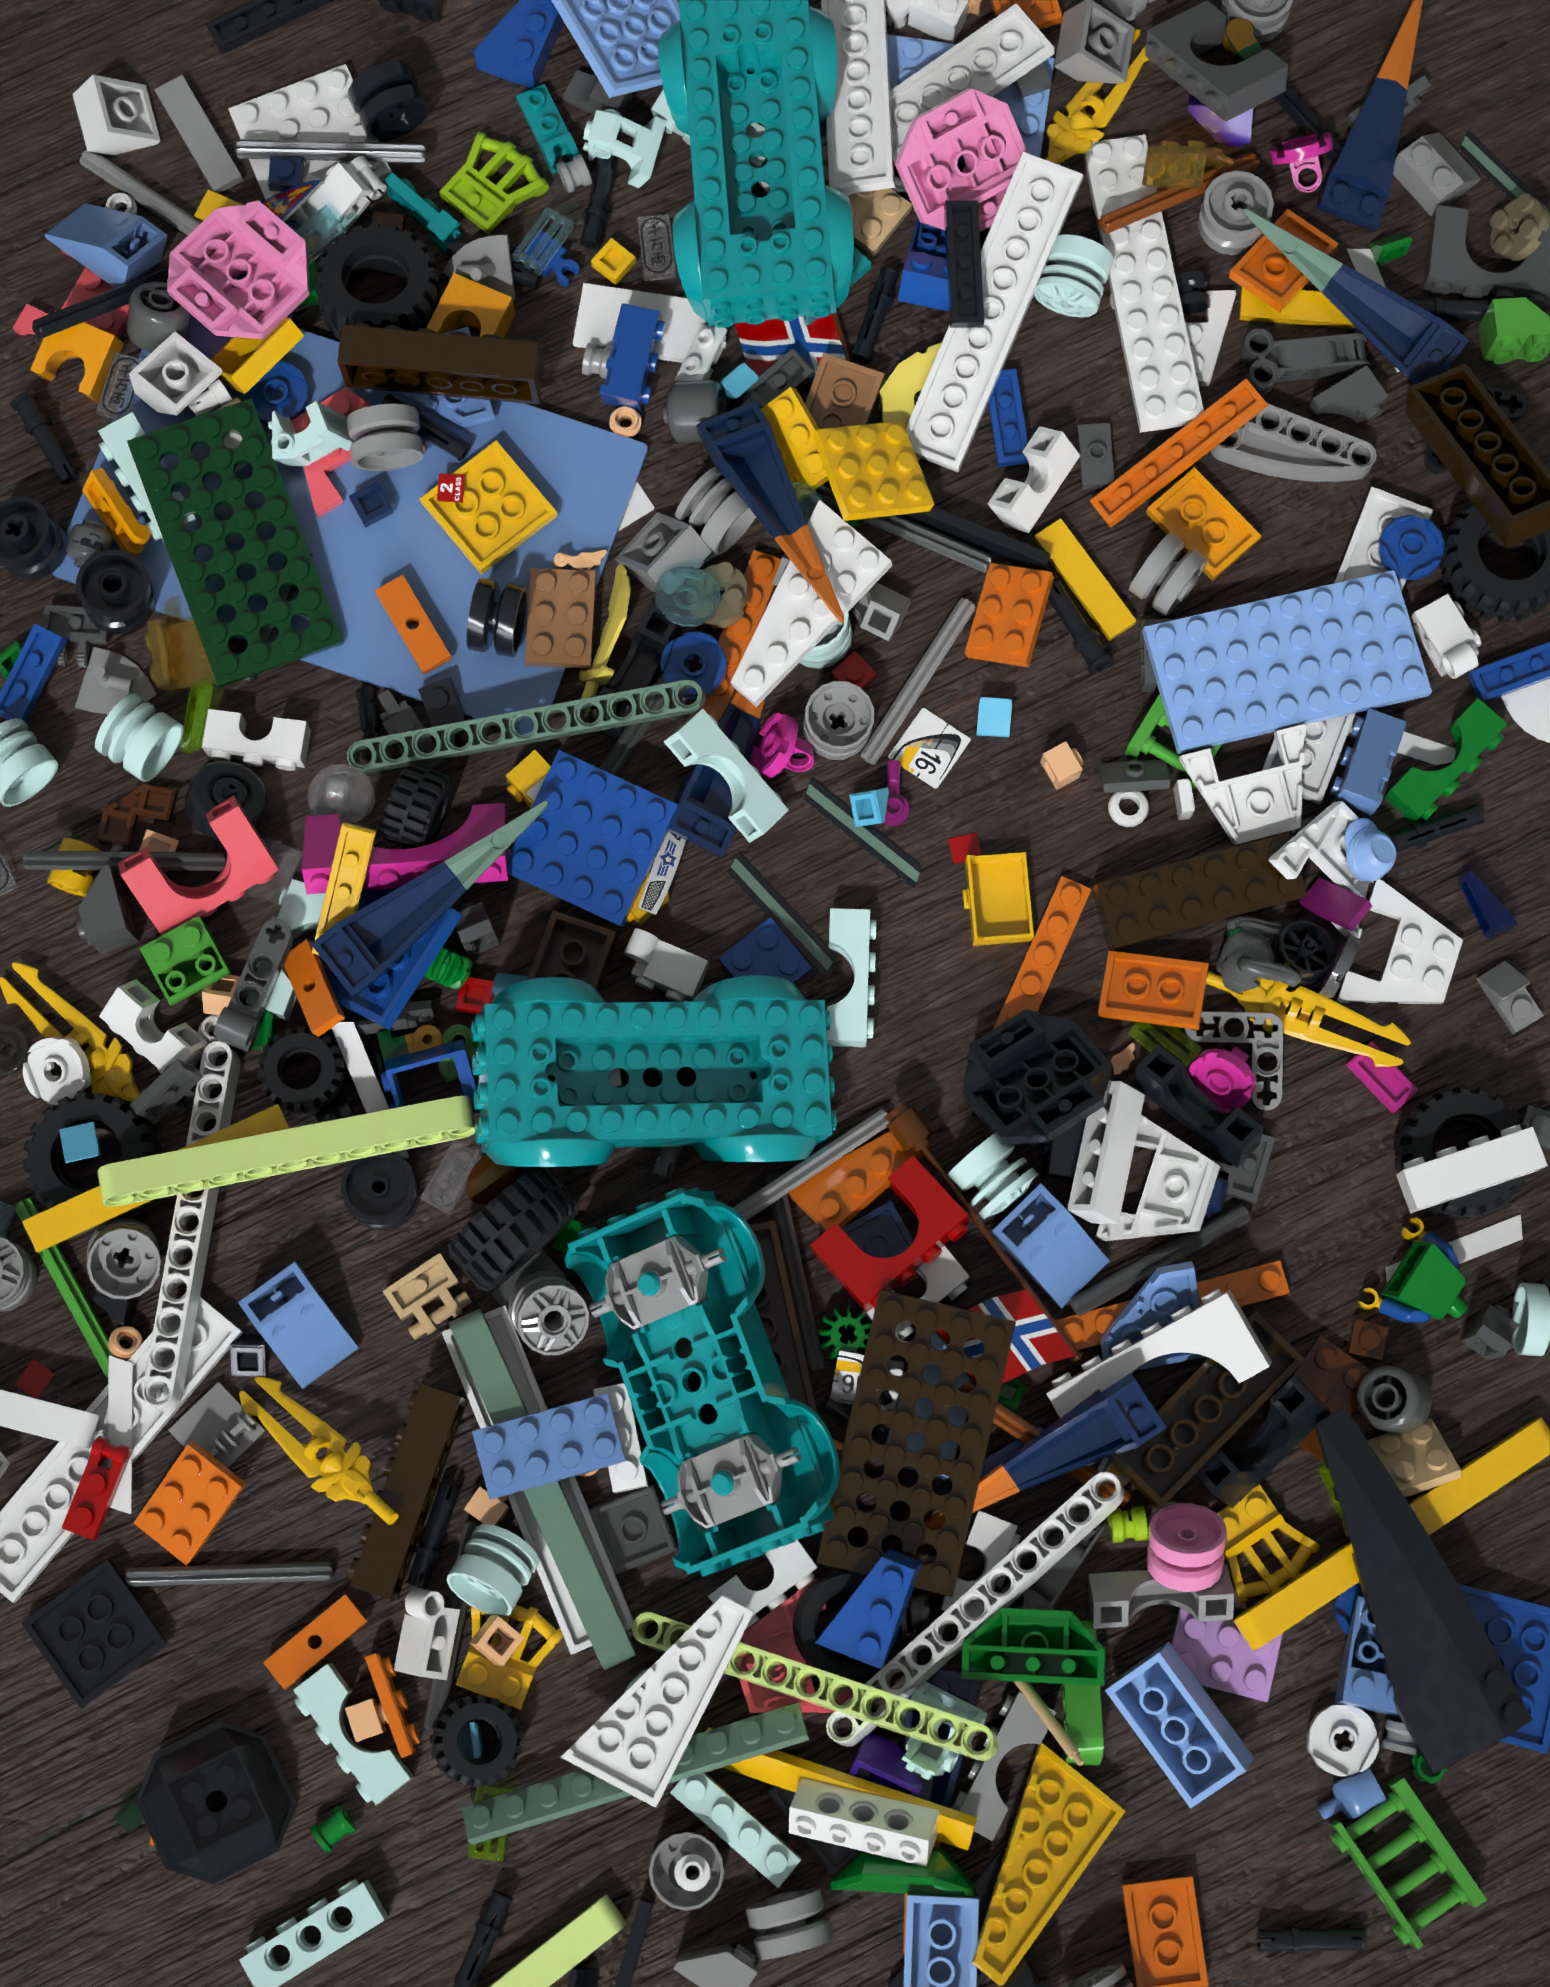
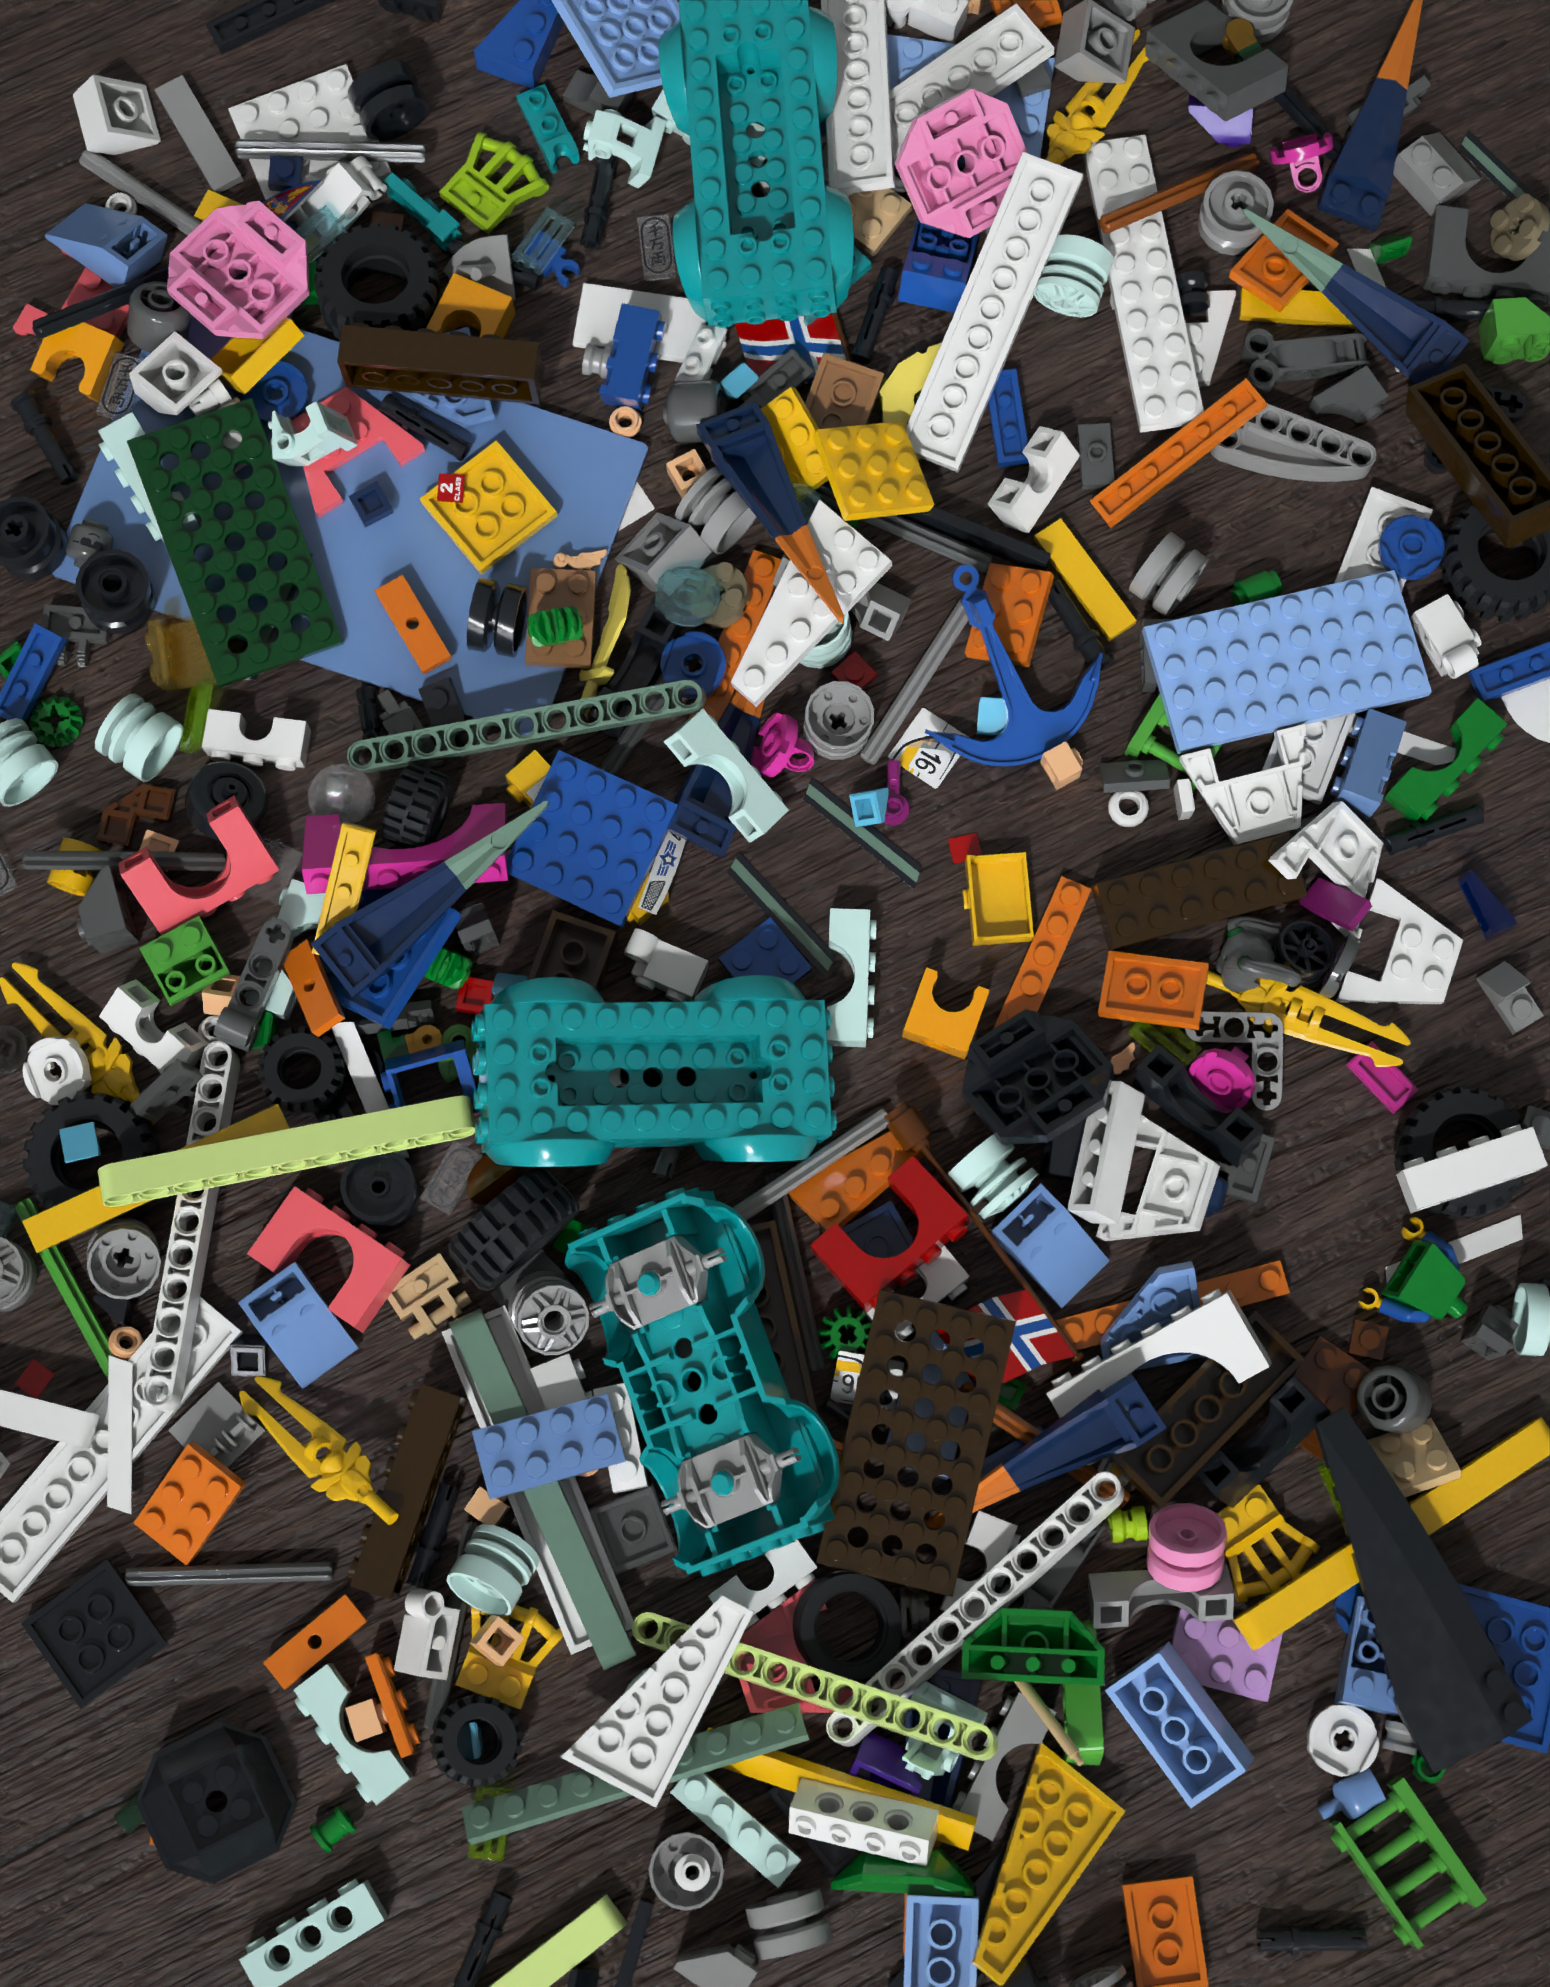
(66, 731): none -> green gear
(96, 1489): red plate -> none
(109, 680): light grey shield -> none
(115, 513): light orange plate -> none
(374, 1268): none -> coral arch
(385, 437): light grey wheel -> none
(555, 626): none -> green gear
(560, 1381): none -> white hinge
(574, 173): light grey wheel -> none
(613, 261): yellow plate -> none
(685, 465): none -> light nougat plate
(875, 1611): blue wedge -> none
(939, 1028): none -> light orange piece
(964, 264): black plate -> none
(1027, 728): none -> blue piece
(1164, 1256): dark grey axle -> none
(1180, 165): clear yellow bracket -> none
(1204, 522): light orange plate -> none
(1257, 587): none -> green brick
(1368, 850): light blue hat -> none

